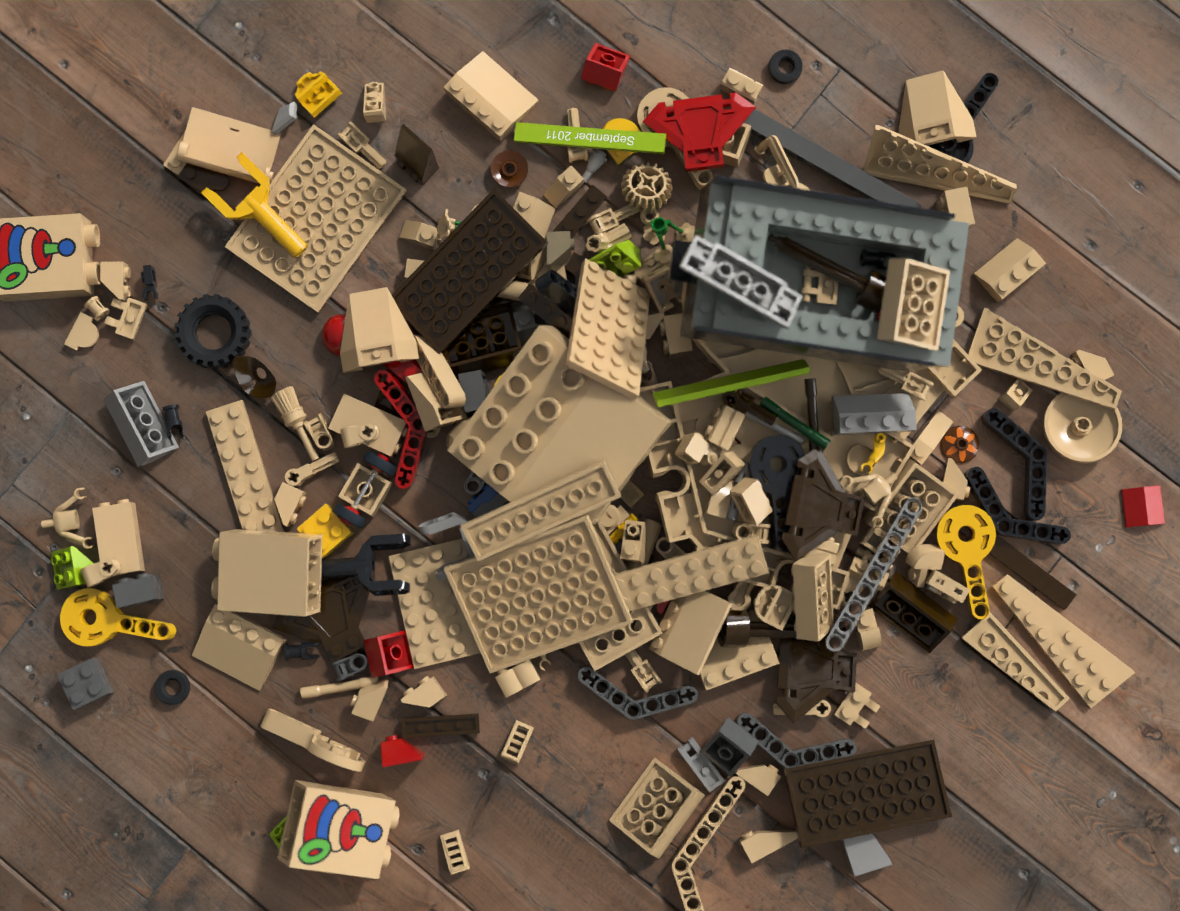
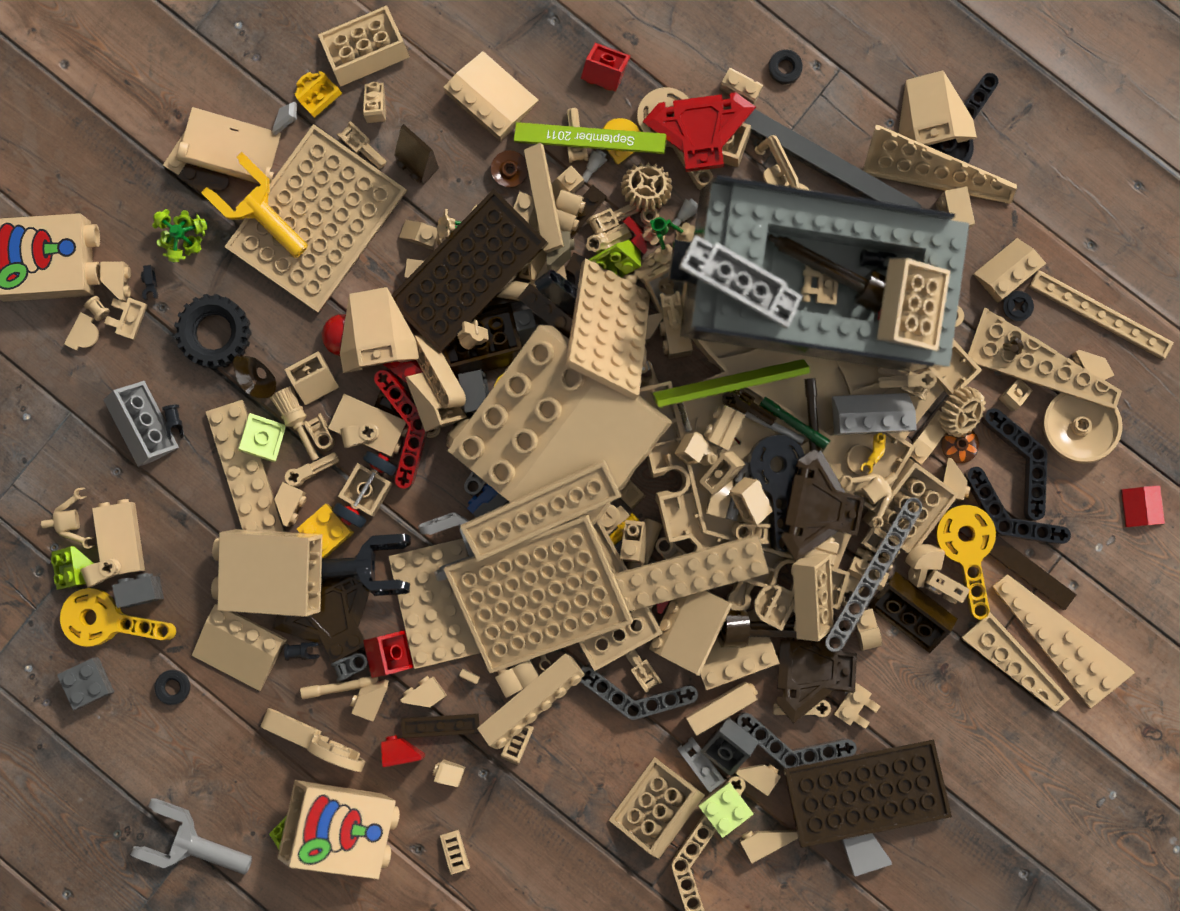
(183, 223): none -> lime plant
(188, 843): none -> light grey piece
(261, 437): none -> yellowish green plate
(312, 378): none -> tan slope
(363, 46): none -> tan slope
(448, 773): none -> tan slope
(469, 676): none -> tan tile
(472, 335): none -> tan piece
(531, 702): none -> tan brick
(543, 197): none -> tan tile
(568, 207): none -> tan brick
(639, 239): none -> red slope
(672, 308): none -> tan connector
(684, 416): none -> sticker
(687, 210): none -> light grey cone
(722, 707): none -> tan brick
(726, 809): none -> yellowish green plate
(907, 380): none -> tan connector
(962, 411): none -> tan gear
(1015, 345): none -> dark brown plate
(1018, 297): none -> black gear
(1101, 314): none -> tan tile

